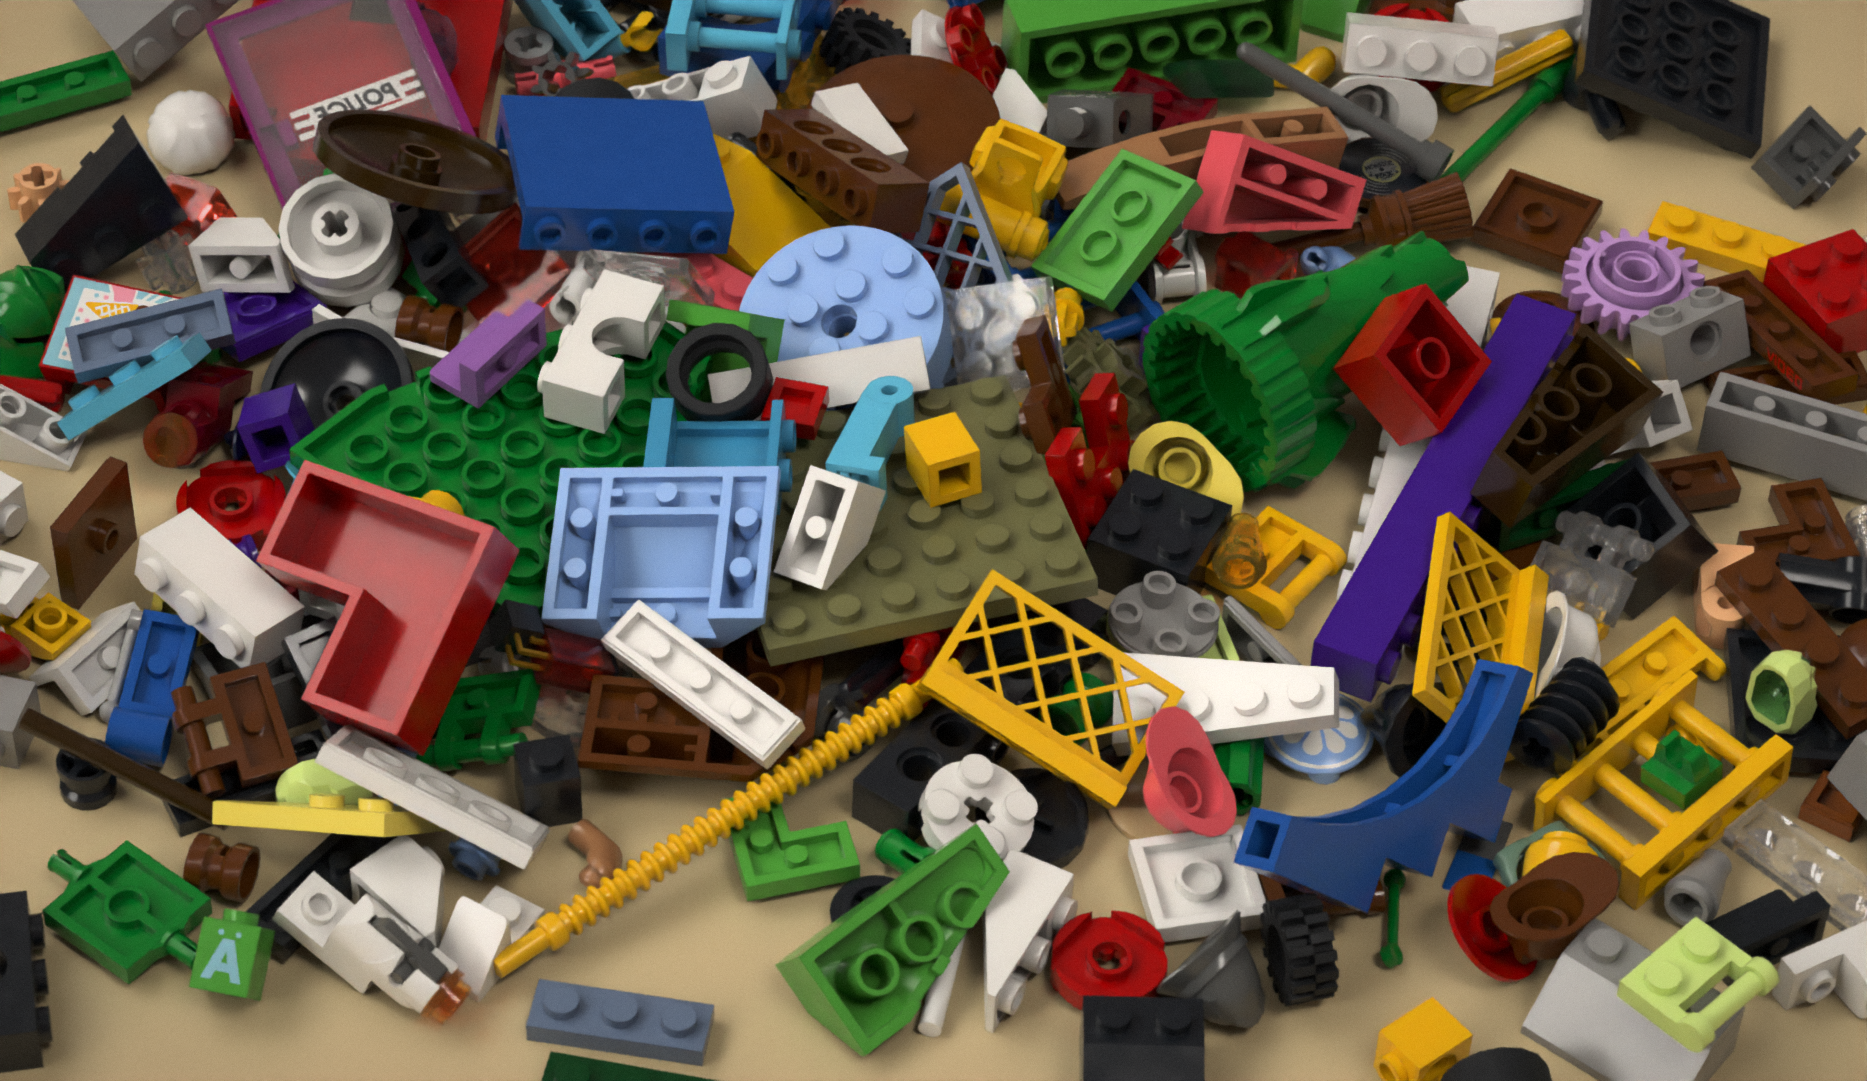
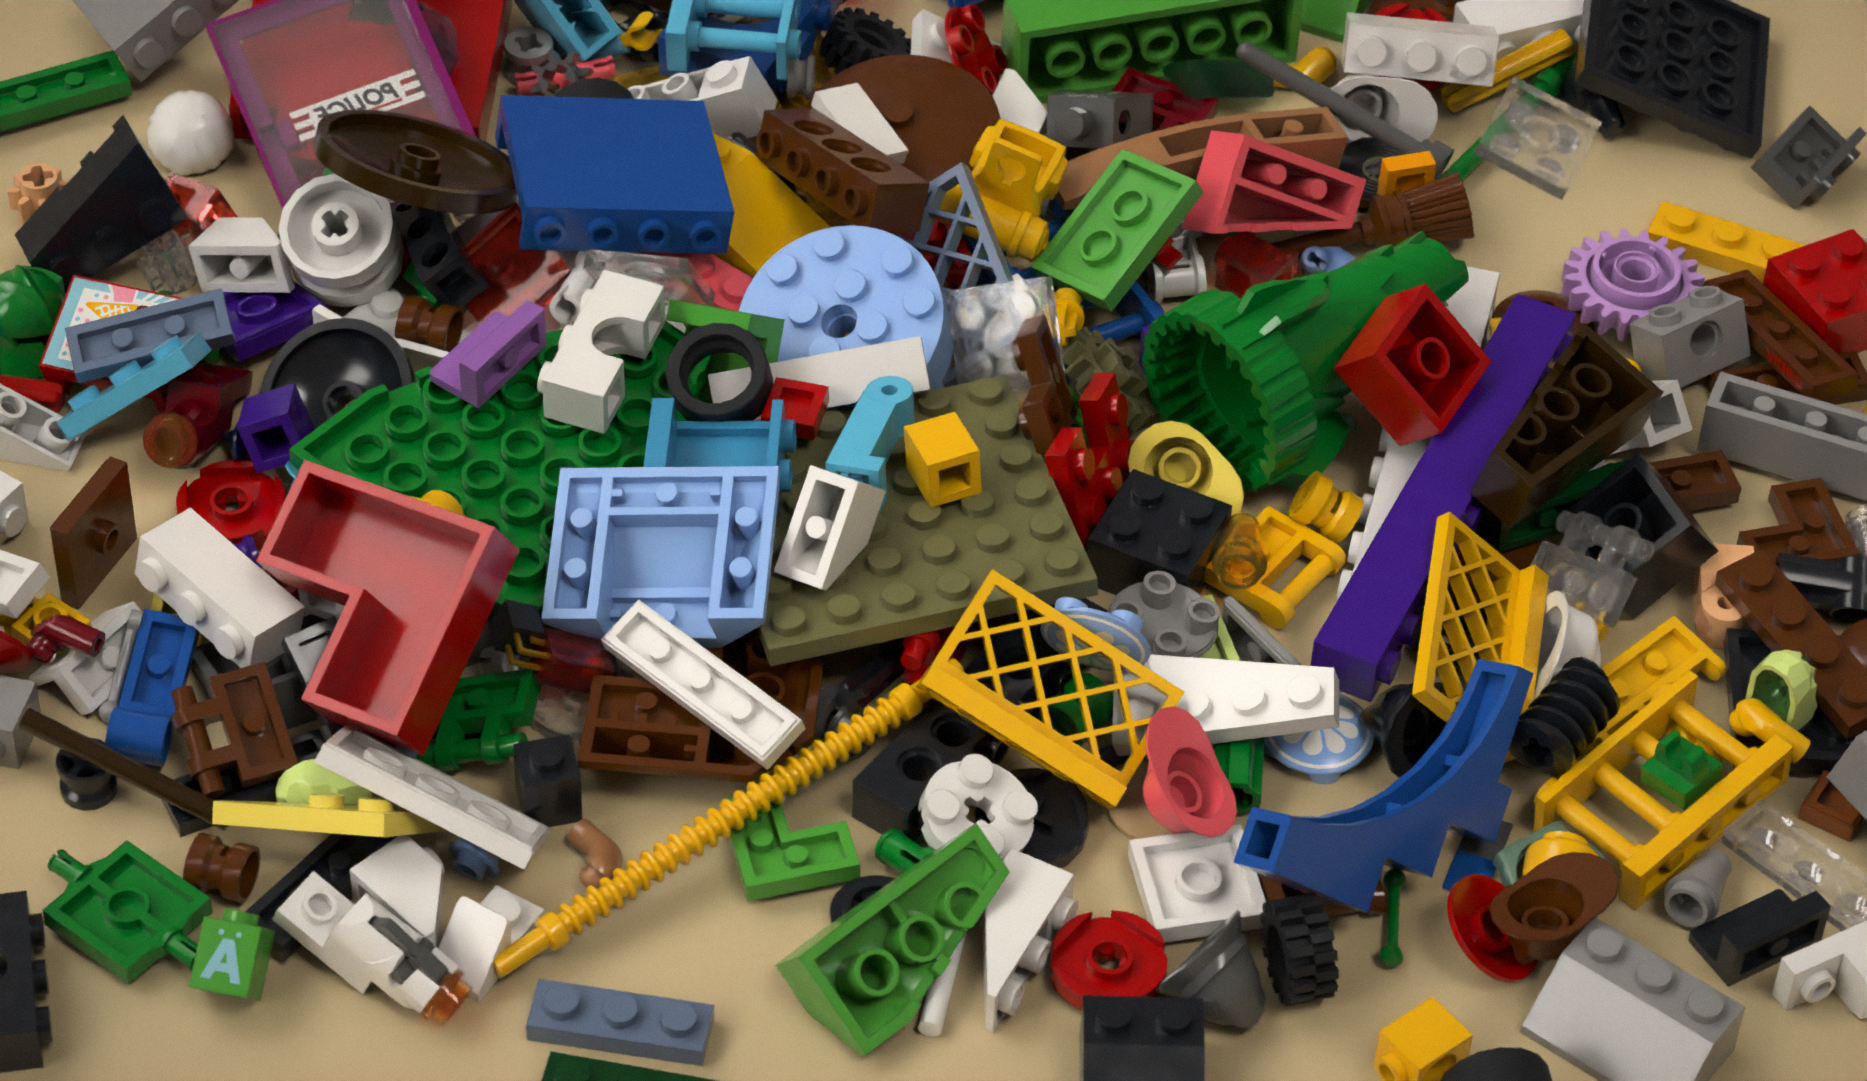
(63, 632): none -> dark red arm
(801, 78): none -> light grey bush
(1119, 629): none -> light blue dish
(1326, 507): none -> yellow wheel
(1406, 172): none -> light orange plate
(1536, 220): reddish brown plate -> none
(1537, 138): none -> clear plate
(1684, 972): yellowish green plate -> none
(1758, 719): none -> yellow arm

